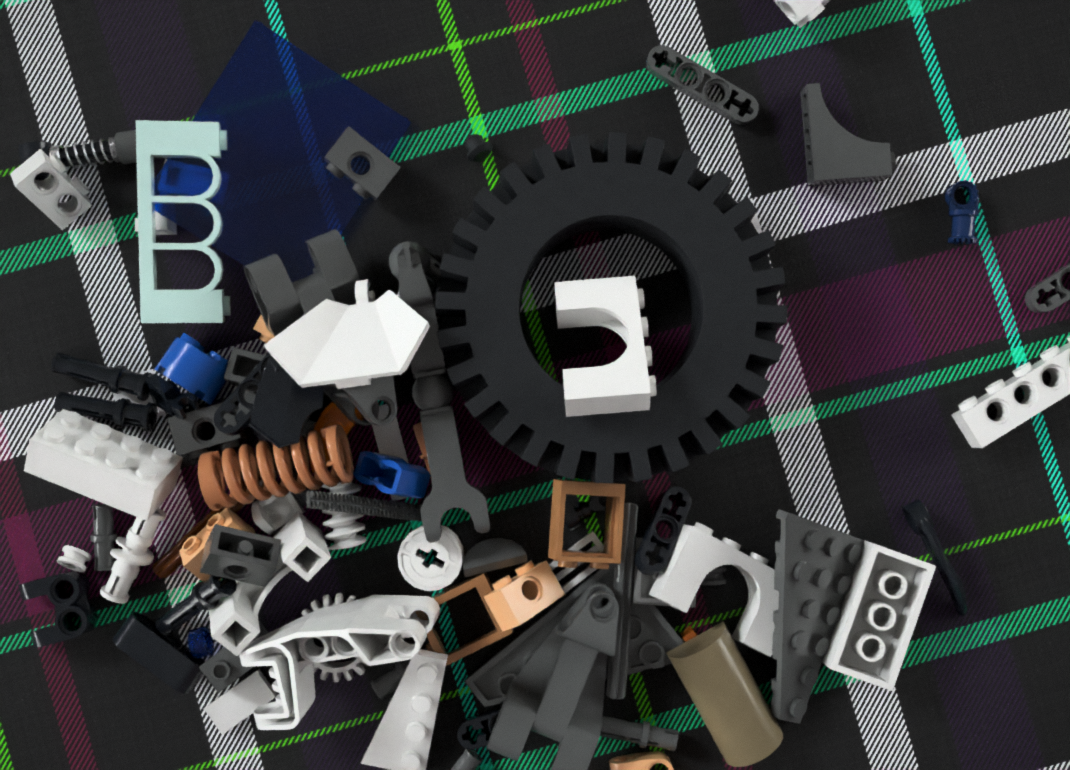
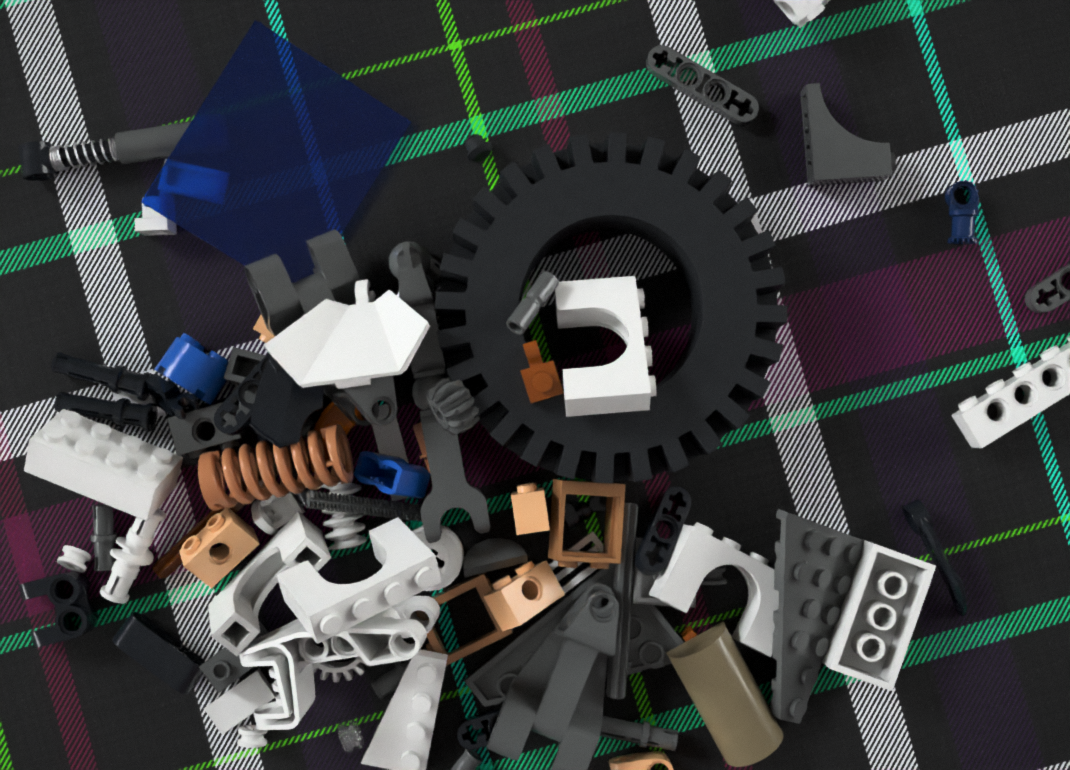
(47, 192): white brick -> none
(178, 140): light aqua fence -> none
(200, 642): clear blue axle -> none
(204, 596): black pin -> none
(240, 555): dark grey brick -> none
(251, 737): none -> white bush
(333, 608): none -> white arch
(350, 736): none -> clear bush
(352, 146): dark grey brick -> none
(452, 406): none -> dark grey gear
(529, 509): none -> light nougat brick
(530, 306): none -> dark grey piece
(541, 378): none -> dark orange plate

